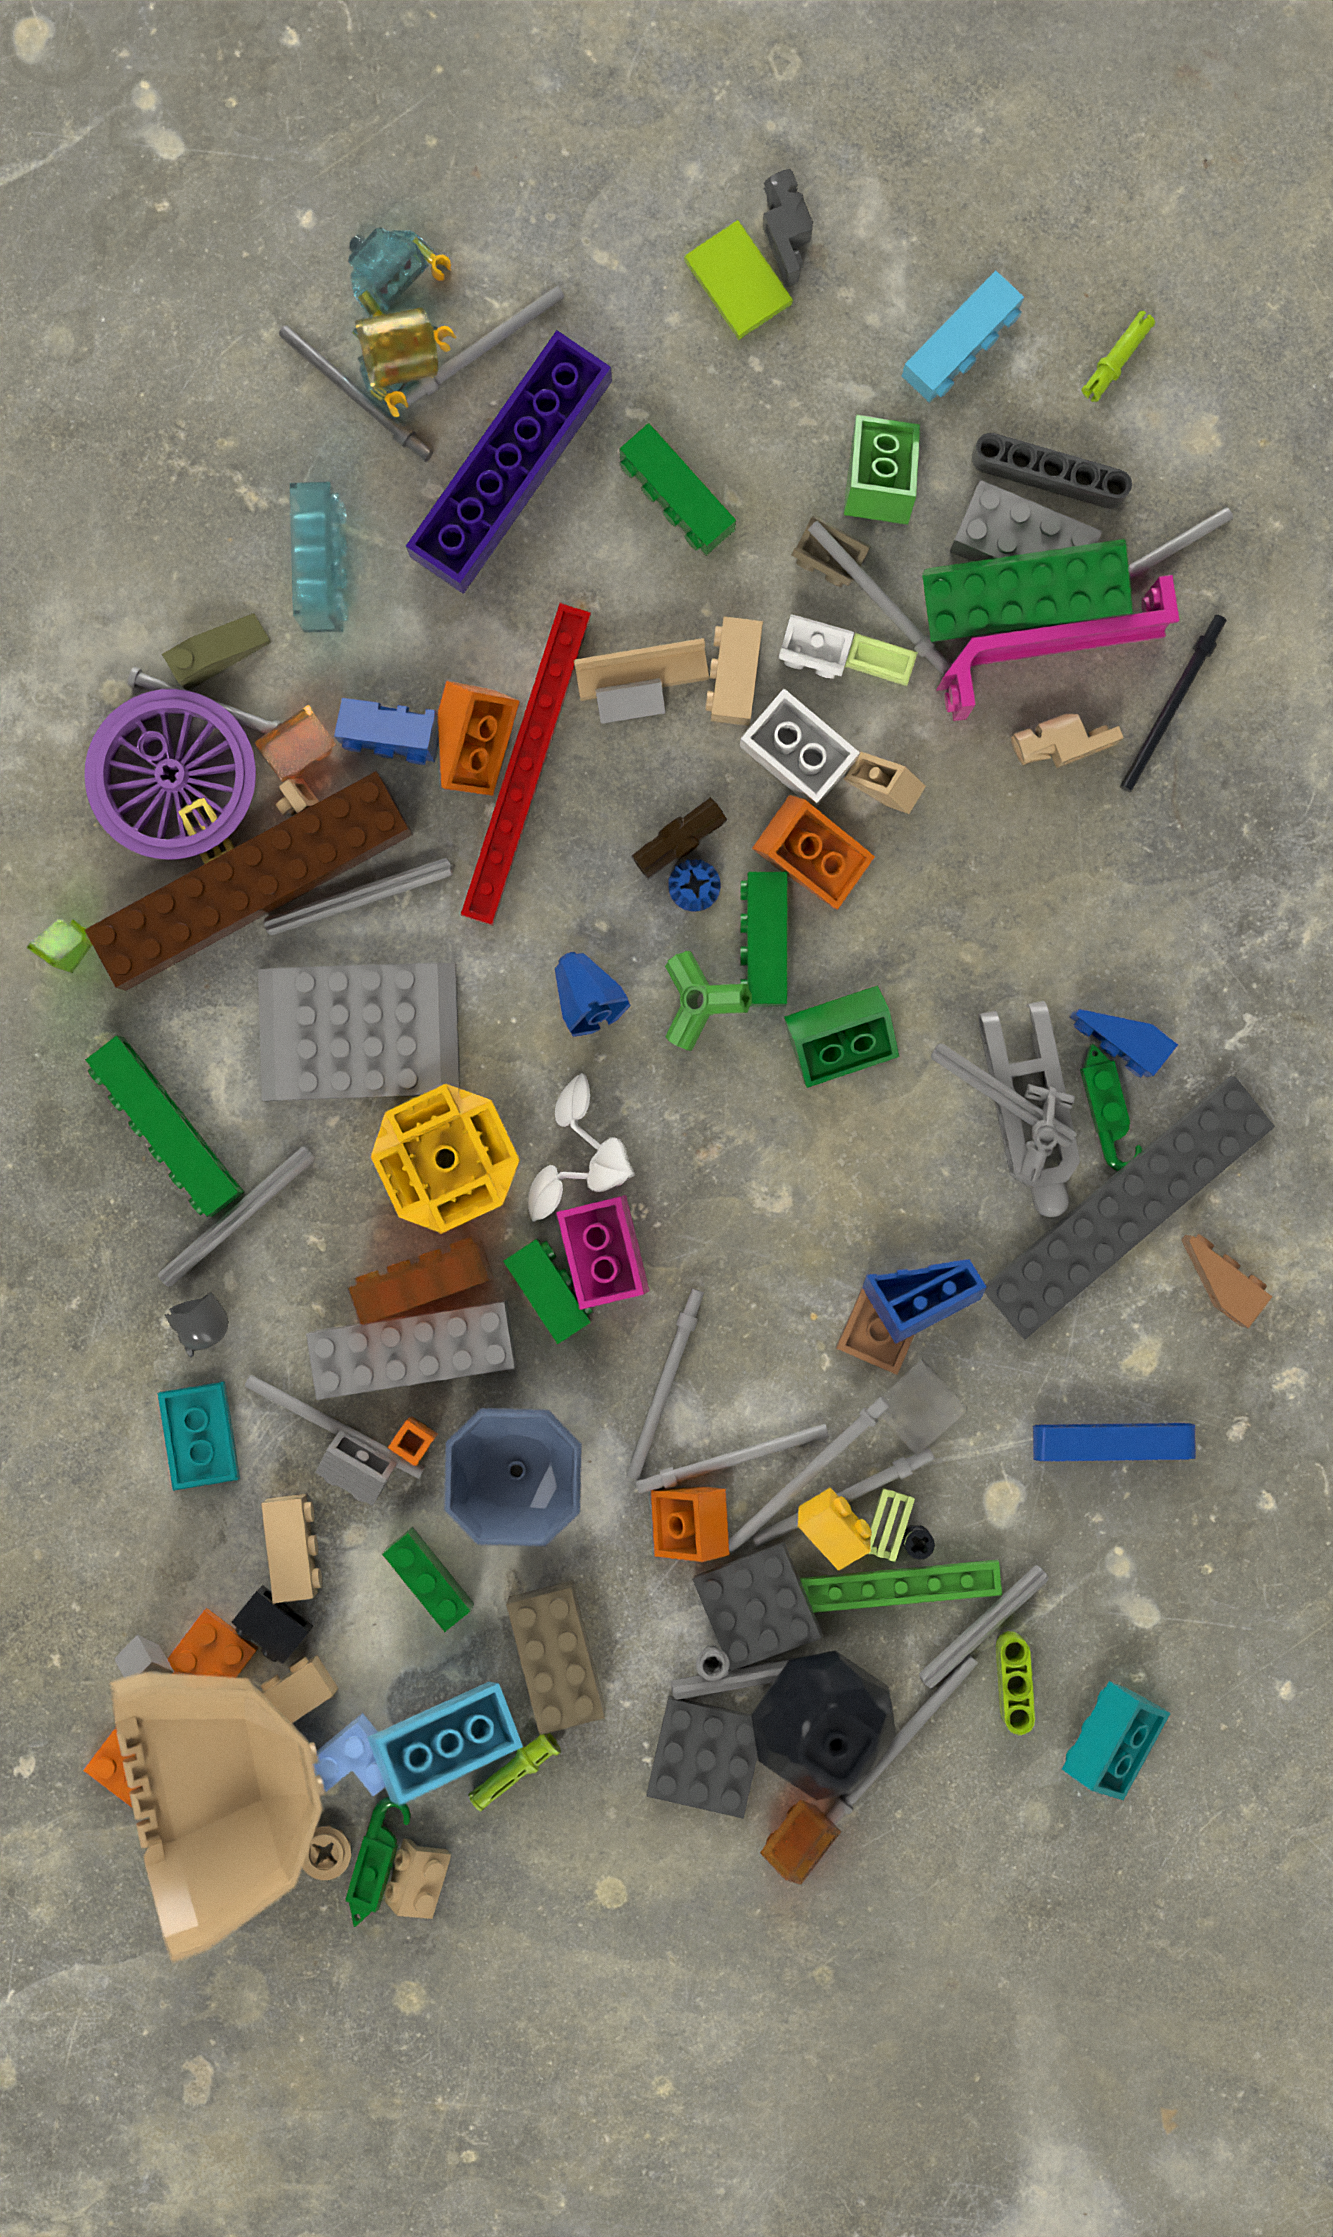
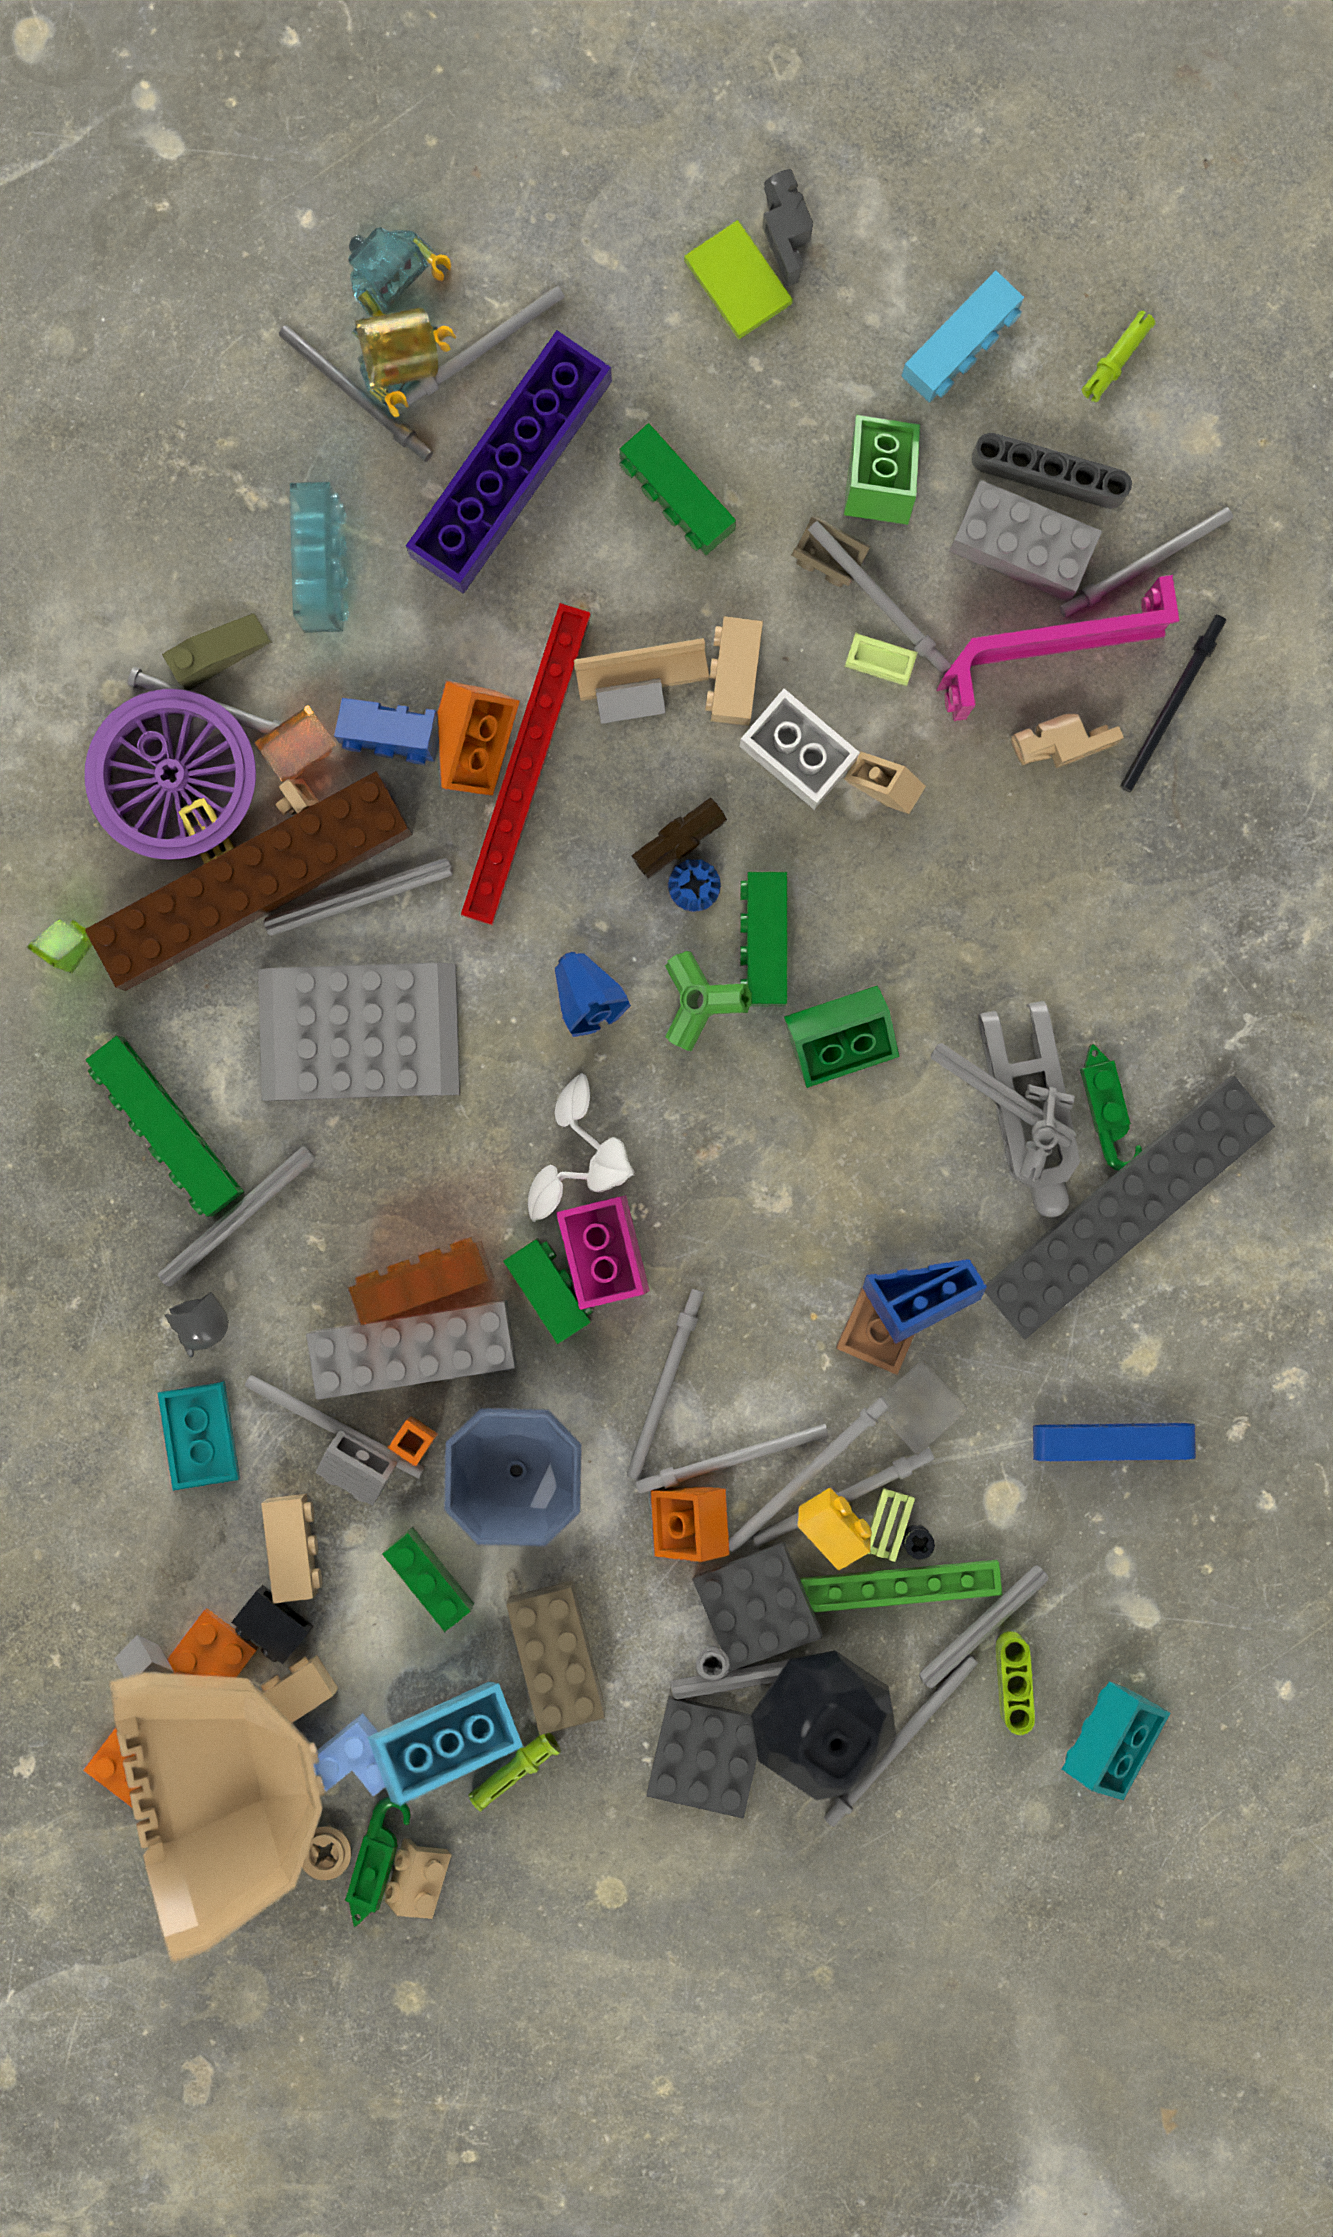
(409, 1152): yellow piece -> none
(800, 1841): clear orange brick -> none
(813, 851): orange slope -> none
(815, 646): white bracket -> none
(1028, 590): green brick -> none
(1136, 1042): blue slope -> none
(1228, 1289): medium nougat slope -> none

